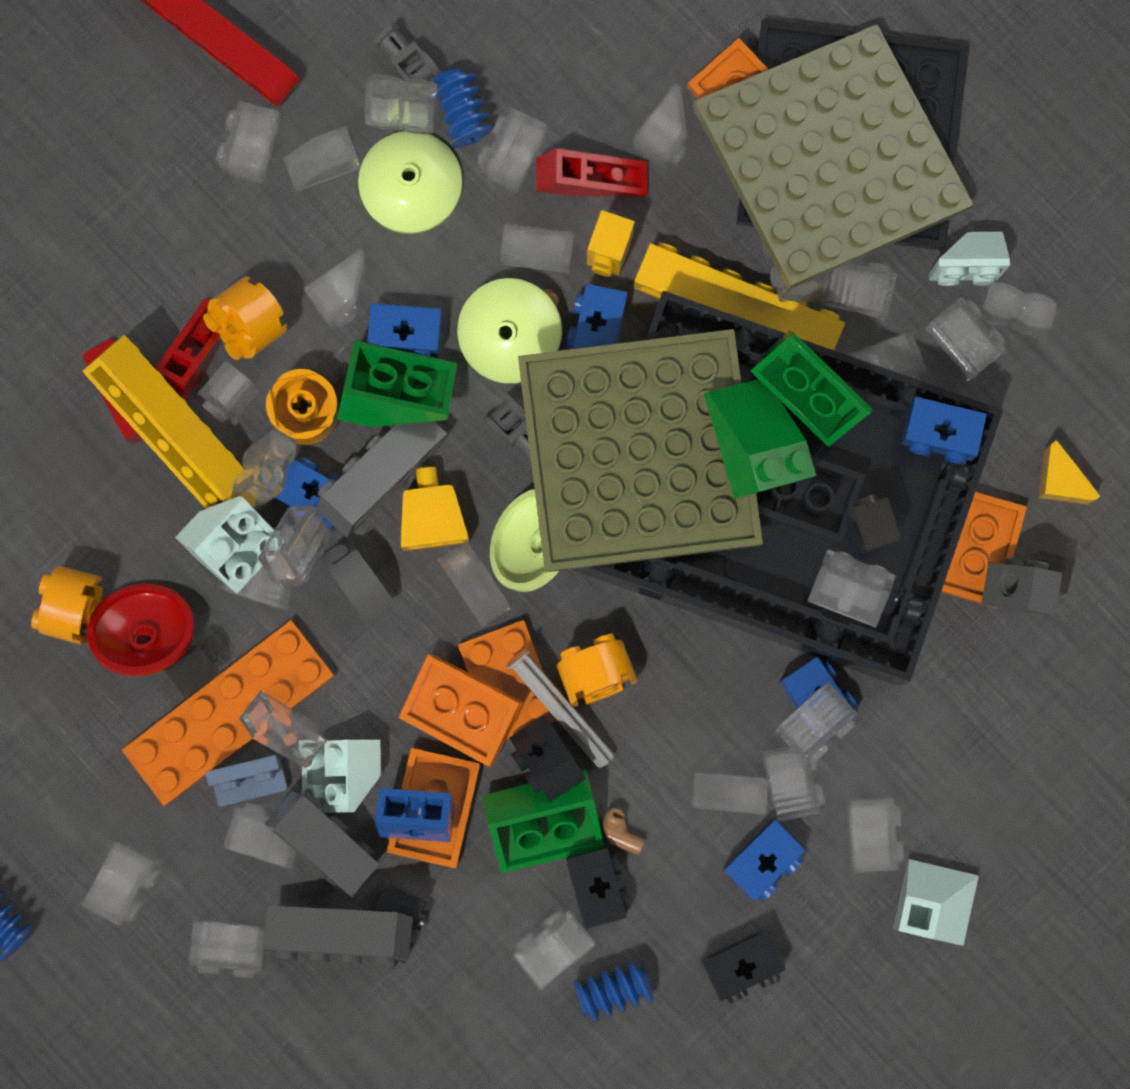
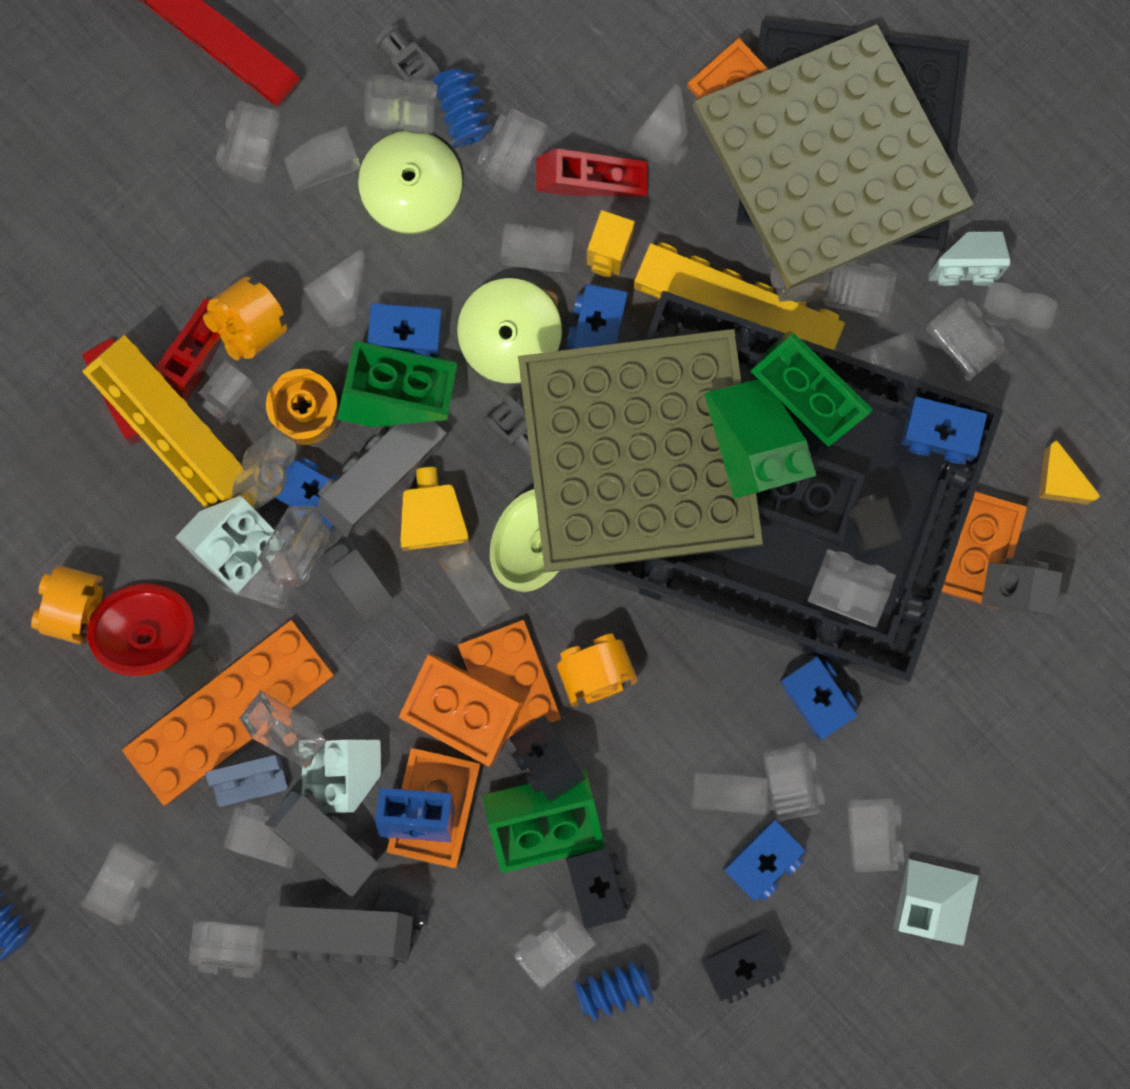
(560, 708): light grey axle -> none
(617, 832): medium nougat arm -> none
(815, 723): clear brick -> none

